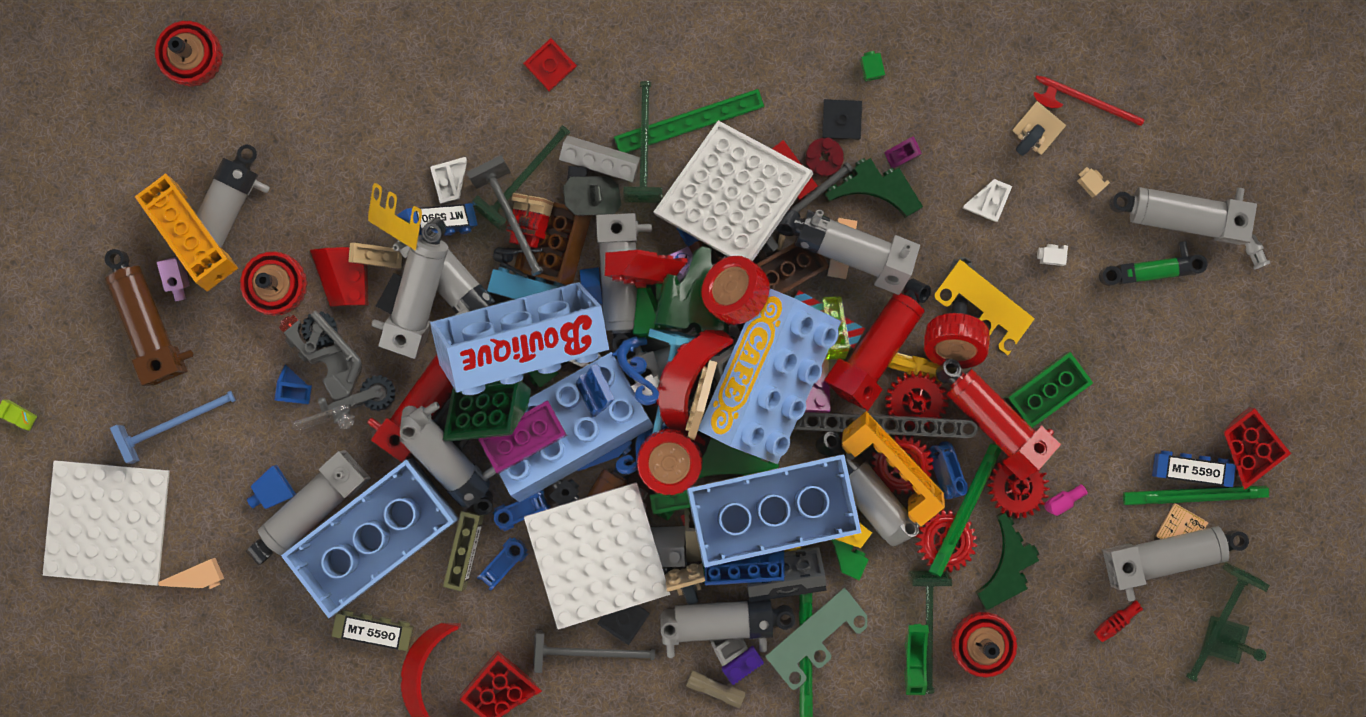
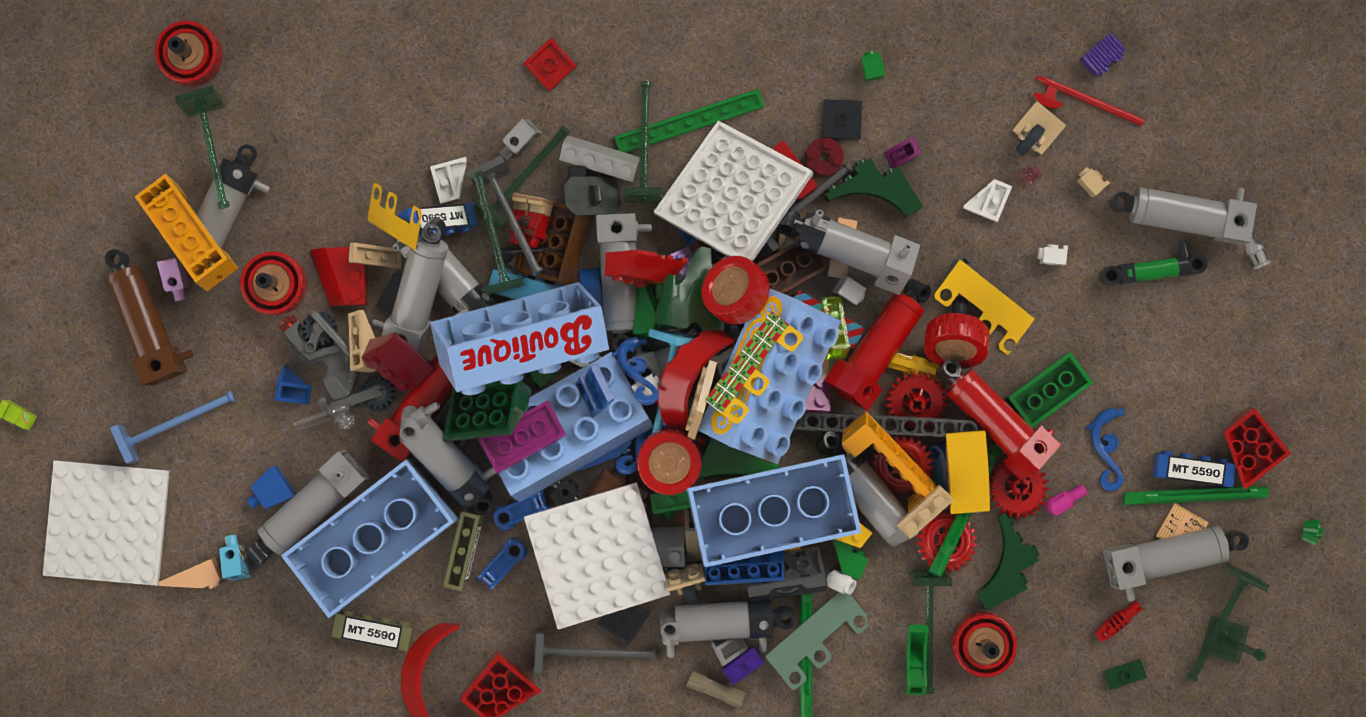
(199, 103): none -> clear green tile
(235, 567): none -> medium azure torso
(359, 336): none -> tan slope
(397, 361): none -> dark red slope
(504, 281): none -> clear green tile
(526, 134): none -> light grey torso
(745, 365): none -> piece
(841, 582): none -> white brick
(850, 290): none -> white brick
(924, 511): none -> tan plate
(968, 471): none -> yellow slope
(1032, 173): none -> clear pink piece
(1103, 54): none -> dark purple brick
(1105, 417): none -> blue plant
(1125, 674): none -> dark green plate
(1312, 531): none -> green piece

